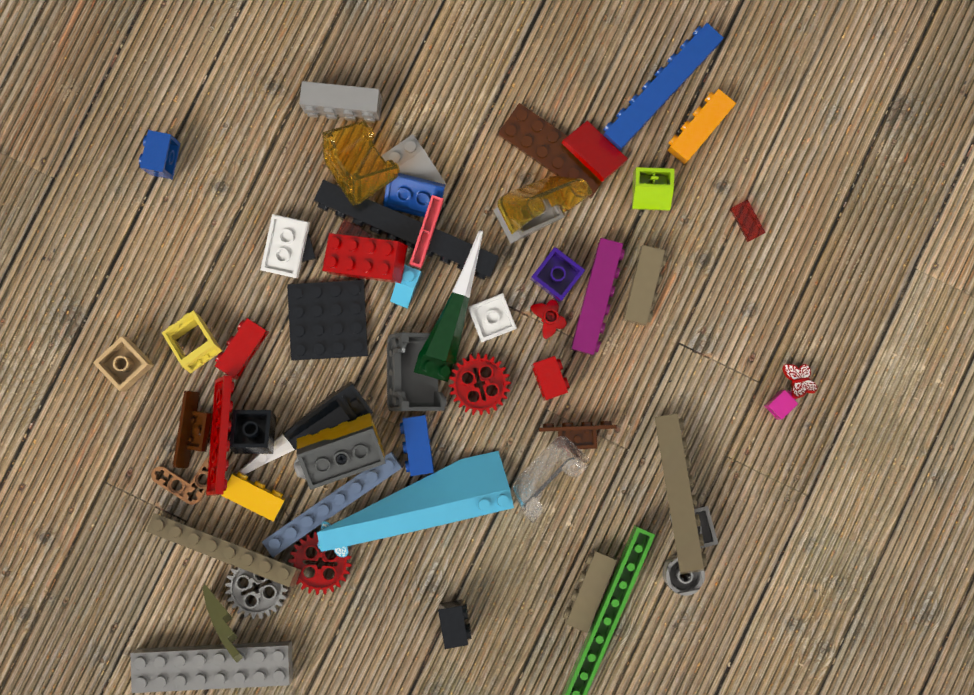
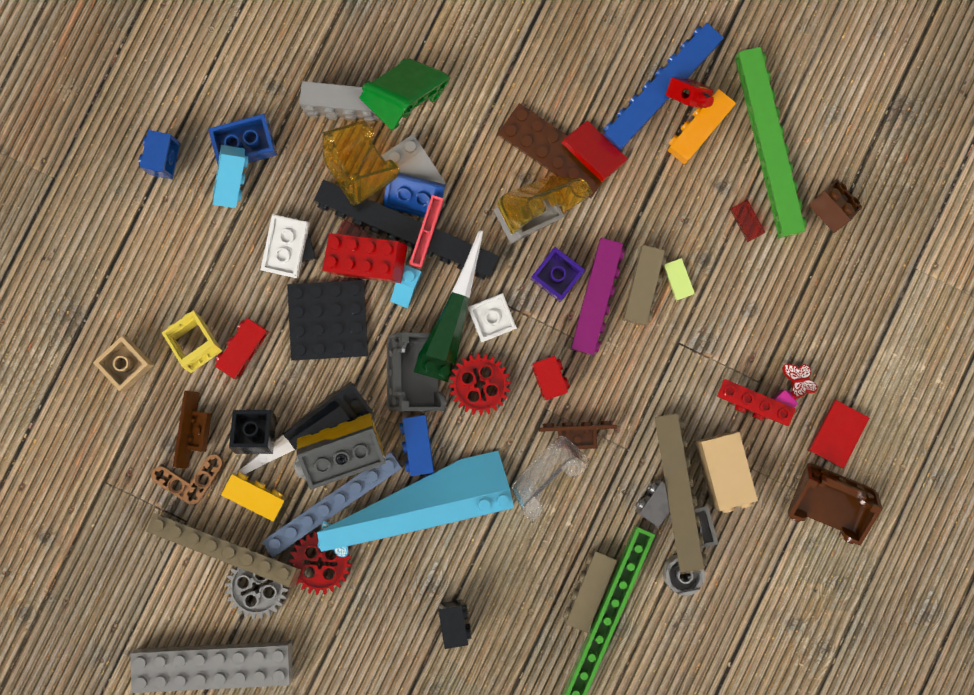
(219, 434): red plate -> none
(219, 618): olive slope -> none
(229, 176): none -> medium azure brick
(249, 133): none -> blue brick
(403, 90): none -> green windscreen
(549, 316): red animal -> none
(652, 188): lime slope -> none
(655, 503): none -> flat silver slope
(678, 279): none -> yellowish green tile
(699, 95): none -> red torso
(726, 471): none -> tan brick
(755, 403): none -> red bracket
(769, 142): none -> bright green brick
(836, 206): none -> reddish brown slope
(836, 503): none -> reddish brown windscreen
(838, 434): none -> red tile

